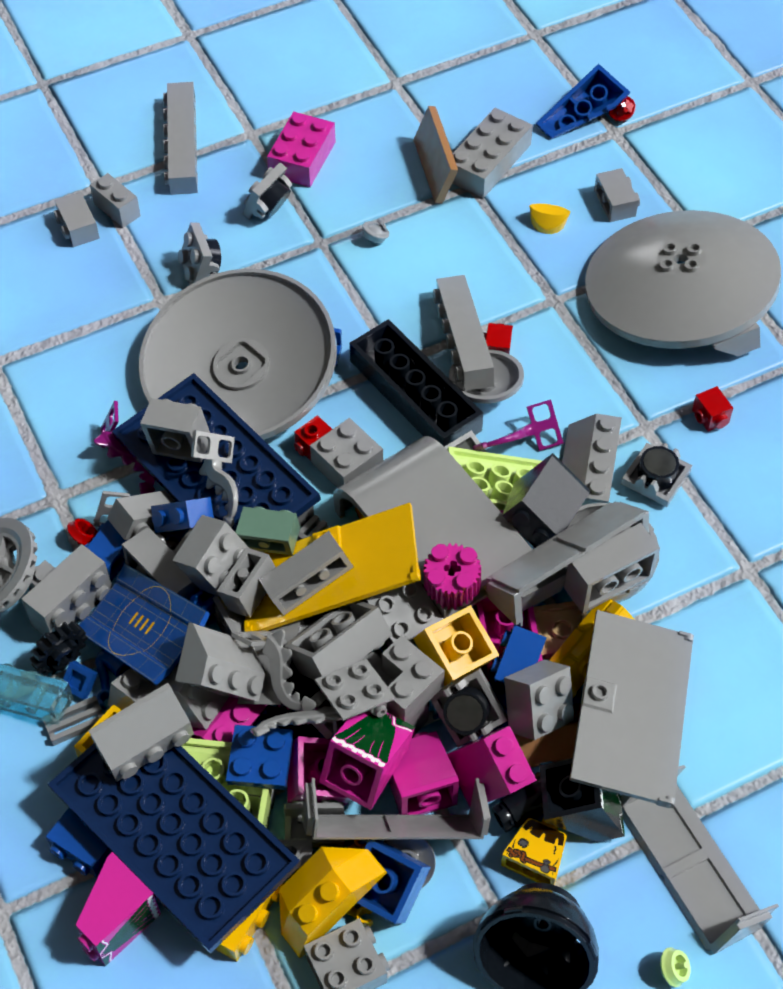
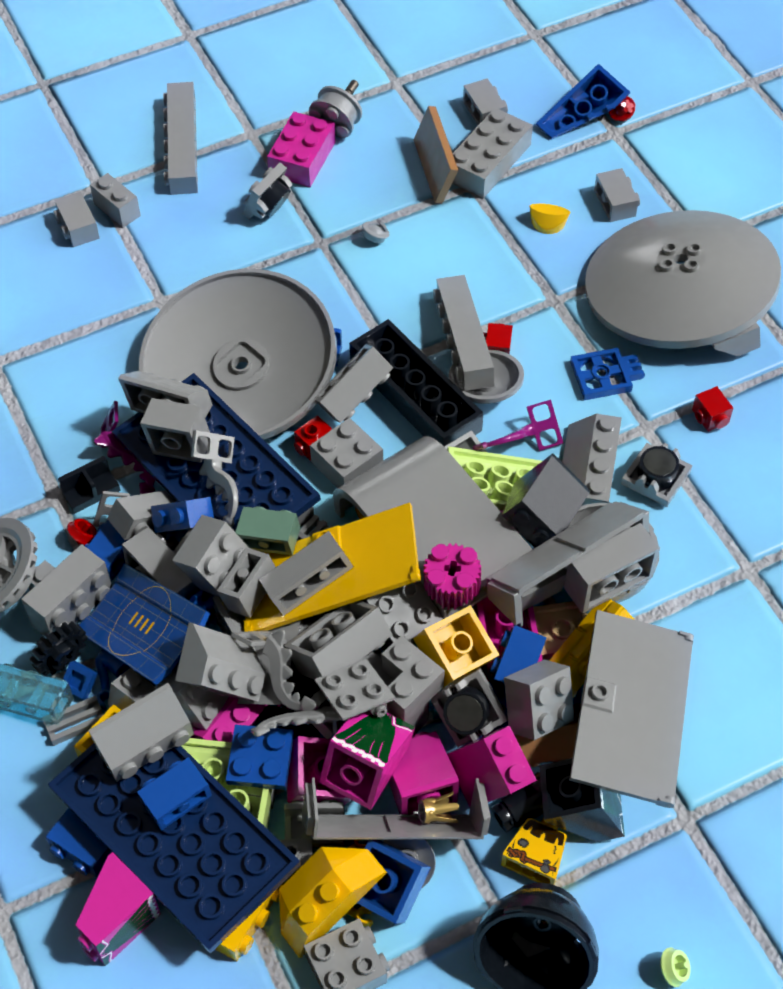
(85, 484): none -> black panel
(142, 386): none -> light grey slope
(174, 793): none -> blue brick
(199, 254): light grey piece -> none
(338, 107): none -> light grey wheel
(354, 383): none -> light grey brick
(431, 809): none -> pearl gold piece
(481, 99): none -> light grey brick
(627, 366): none -> blue piece
(695, 871): light grey piece -> none

